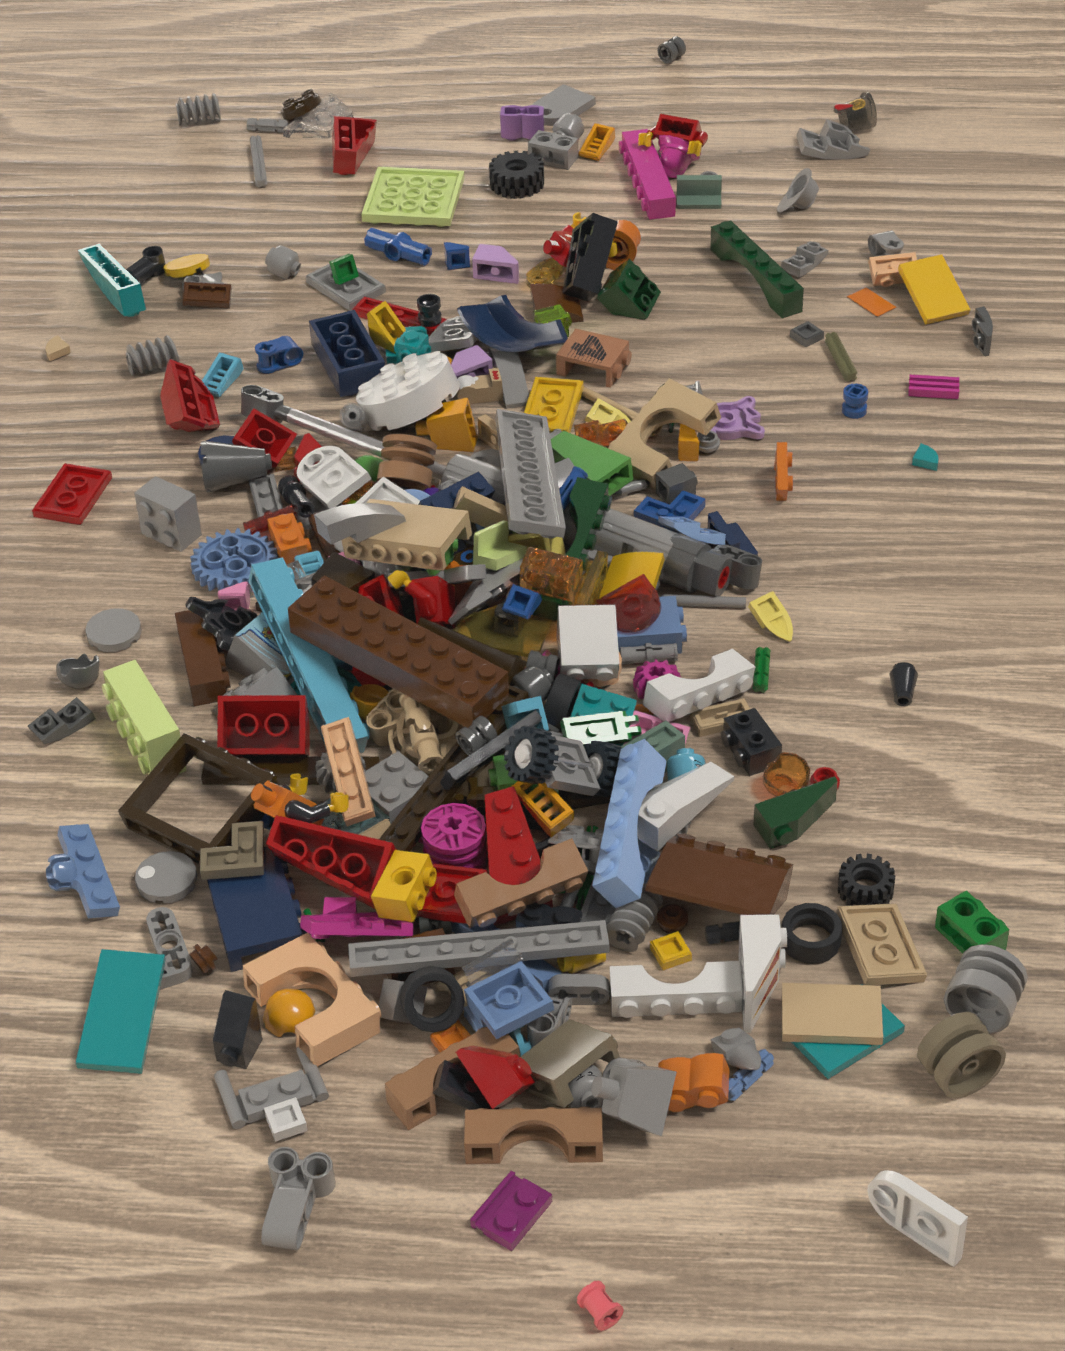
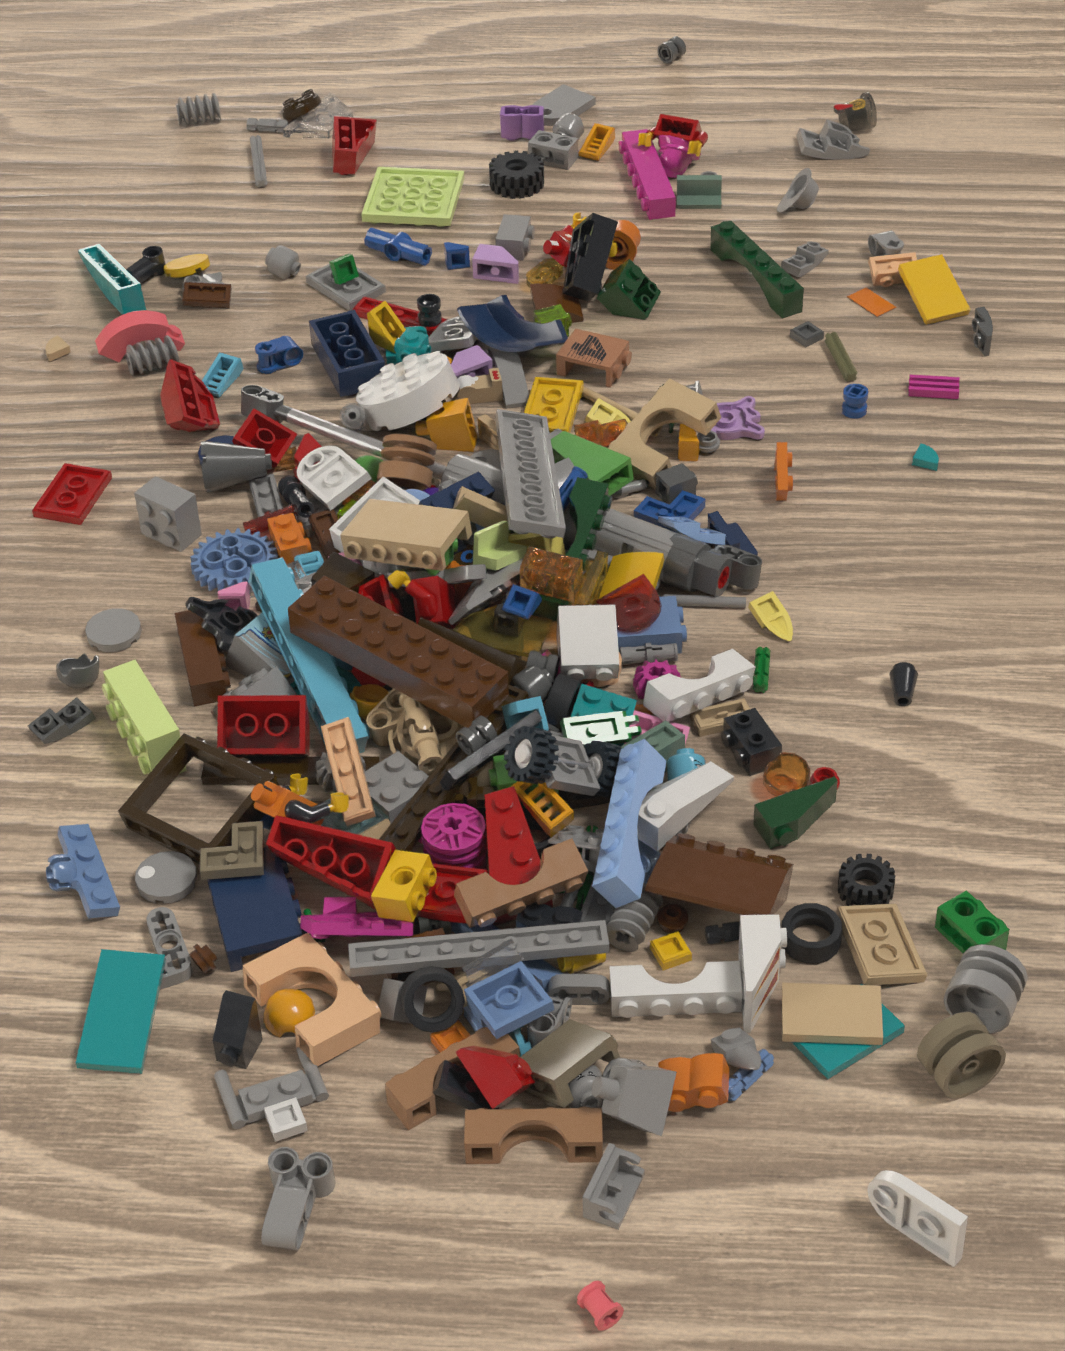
(134, 328): none -> coral arch
(357, 521): light grey slope -> none
(511, 1210): magenta plate -> none
(515, 235): none -> light grey brick
(612, 1187): none -> light grey hinge

